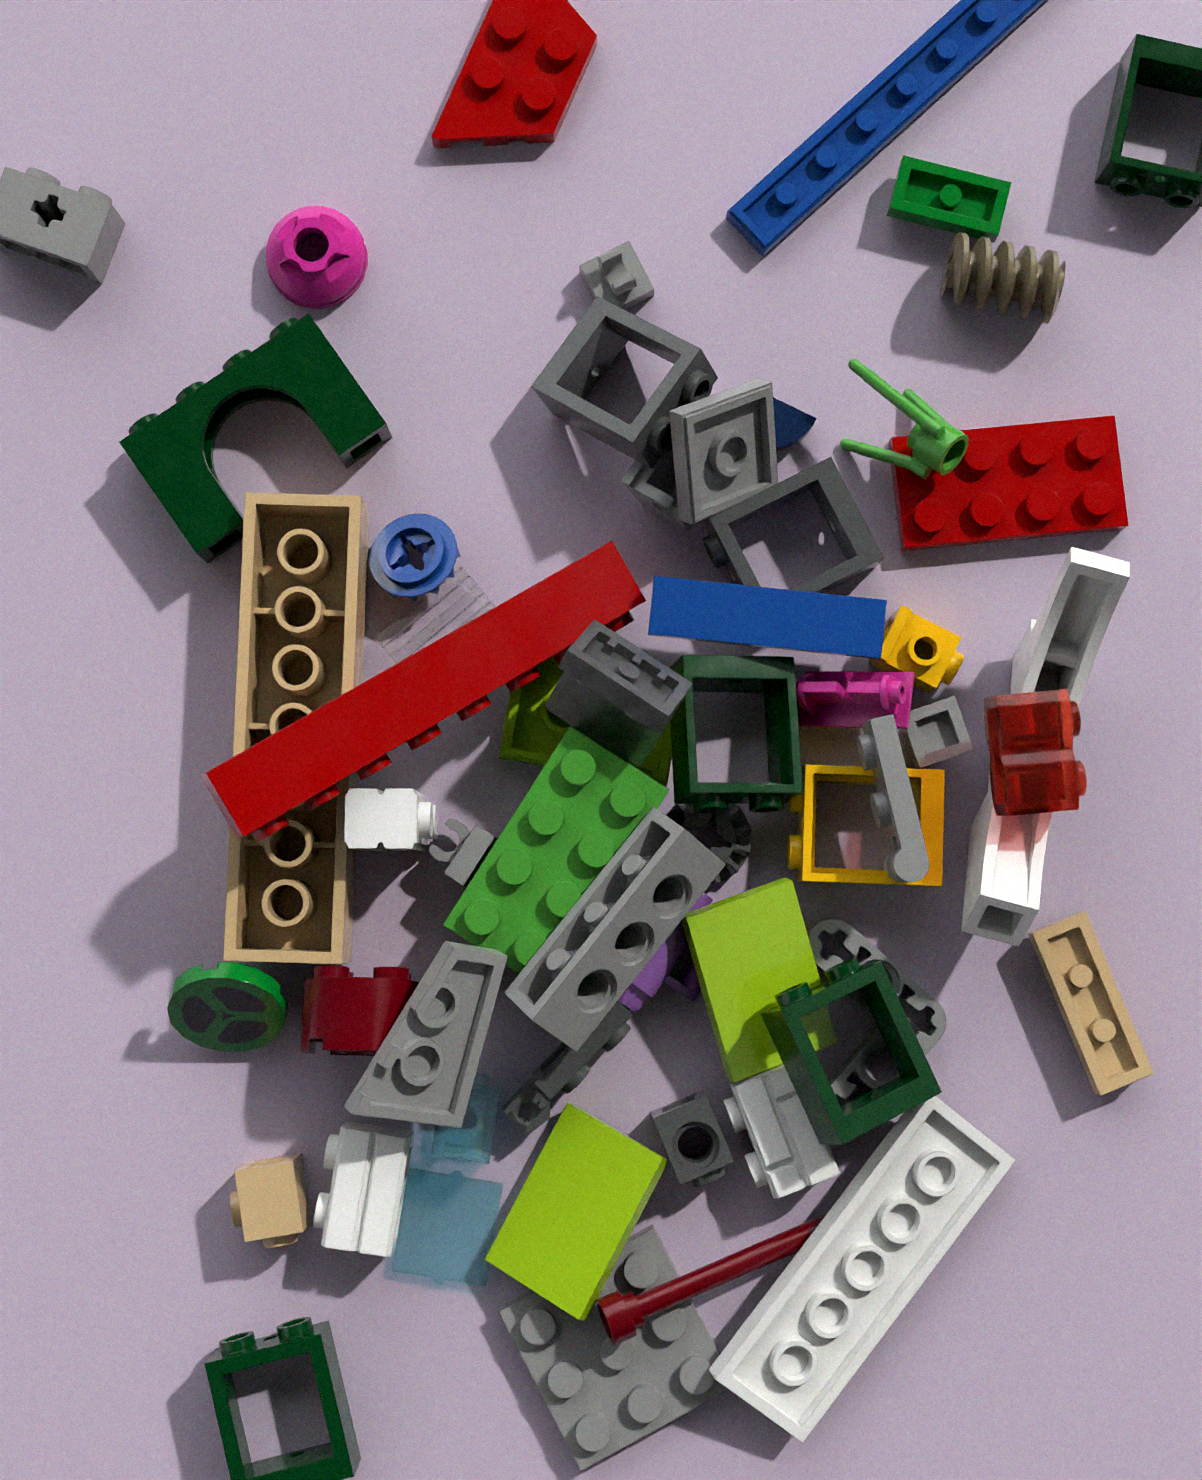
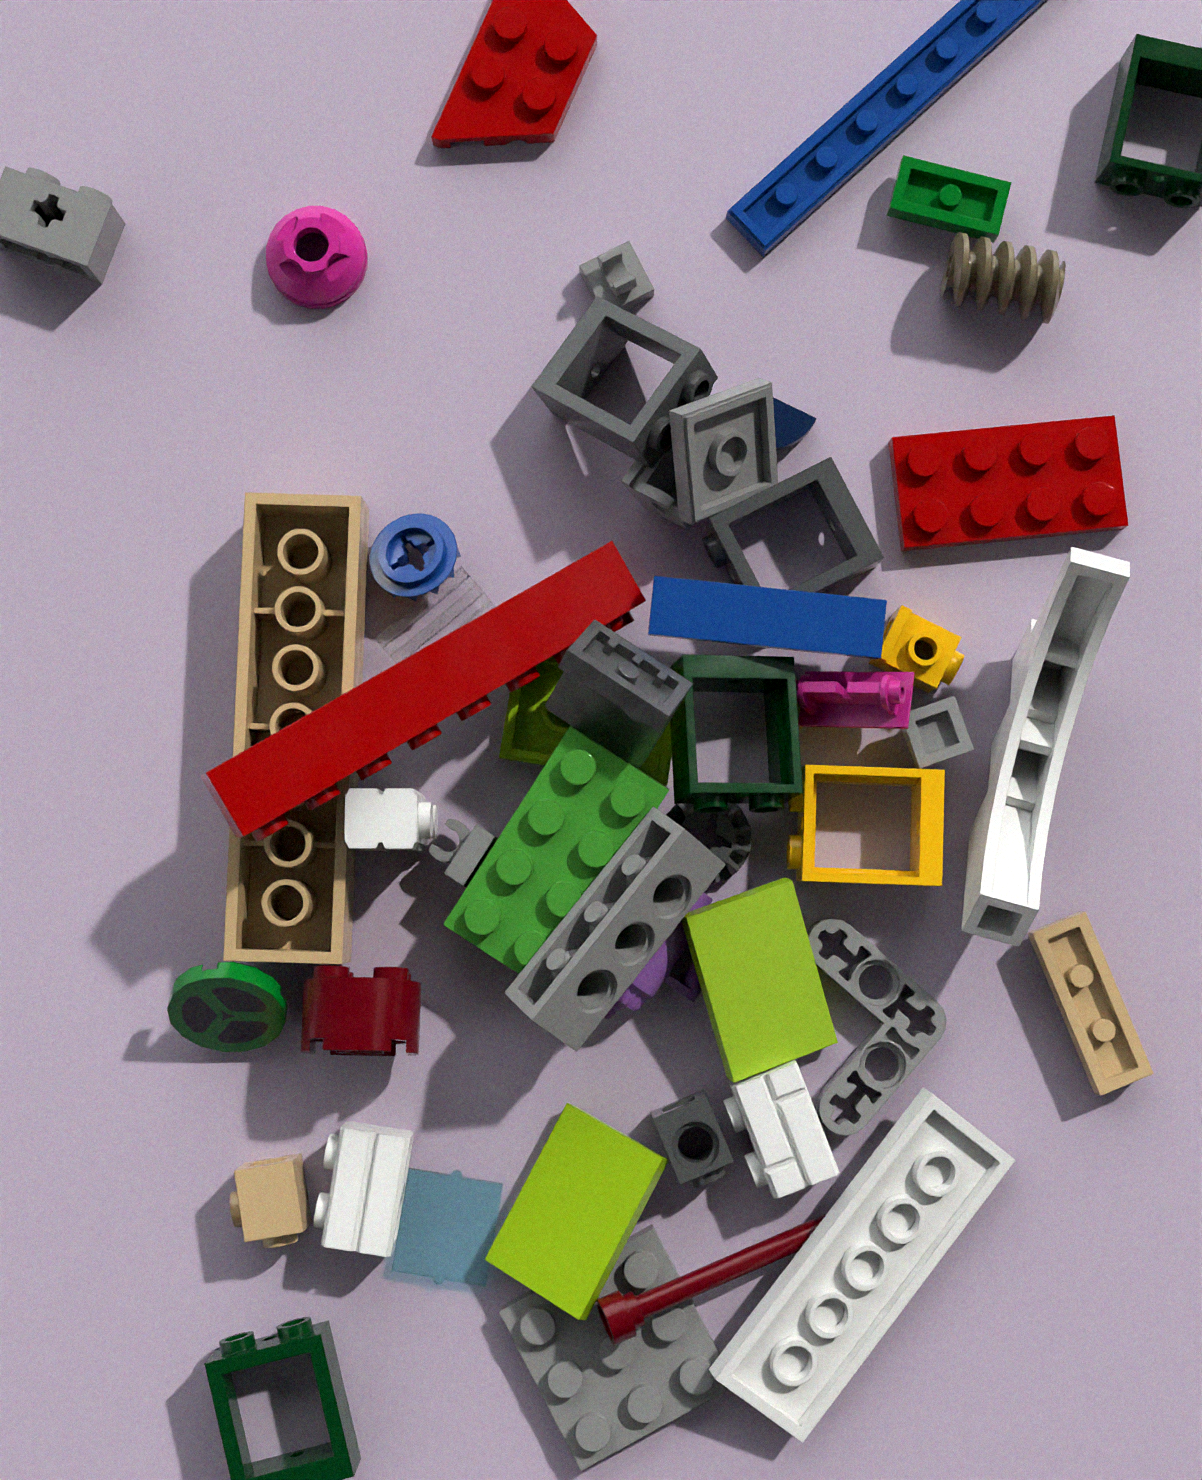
(178, 444): dark green arch -> none
(436, 1042): light grey wing -> none
(471, 1142): clear light blue brick -> none
(564, 1071): dark grey hinge -> none
(829, 1121): dark green window -> none
(894, 802): light grey plate -> none
(933, 440): bright green plant -> none
(1033, 752): clear red brick -> none

